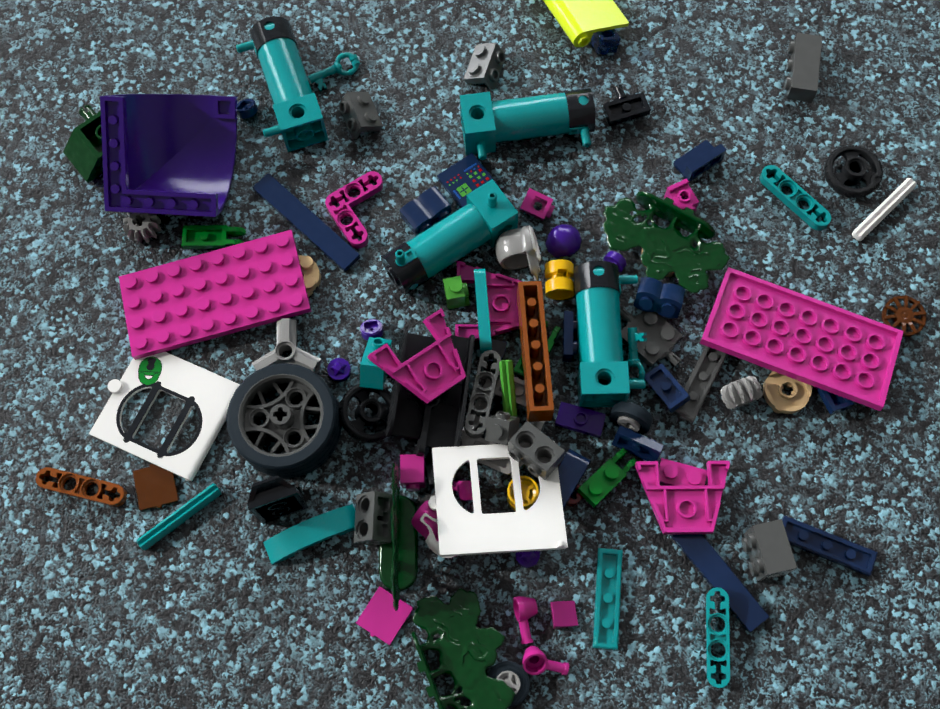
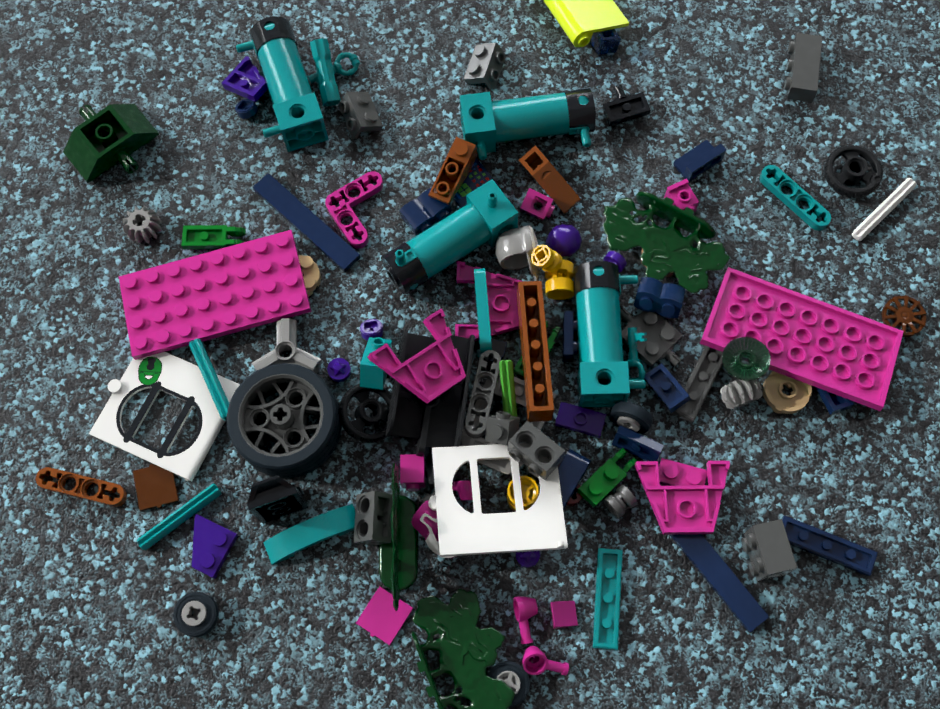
(168, 152): dark purple panel -> none
(202, 621): none -> black wheel
(210, 377): none -> teal axle
(210, 546): none -> dark purple wing
(246, 81): none -> dark purple wing
(325, 73): none -> teal axle
(454, 170): none -> dark orange slope
(455, 292): bright green brick -> none
(546, 259): none -> yellow wheel
(549, 179): none -> dark orange slope
(620, 501): none -> flat silver wheel
(721, 637): teal beam -> none
(746, 349): none -> clear green dish

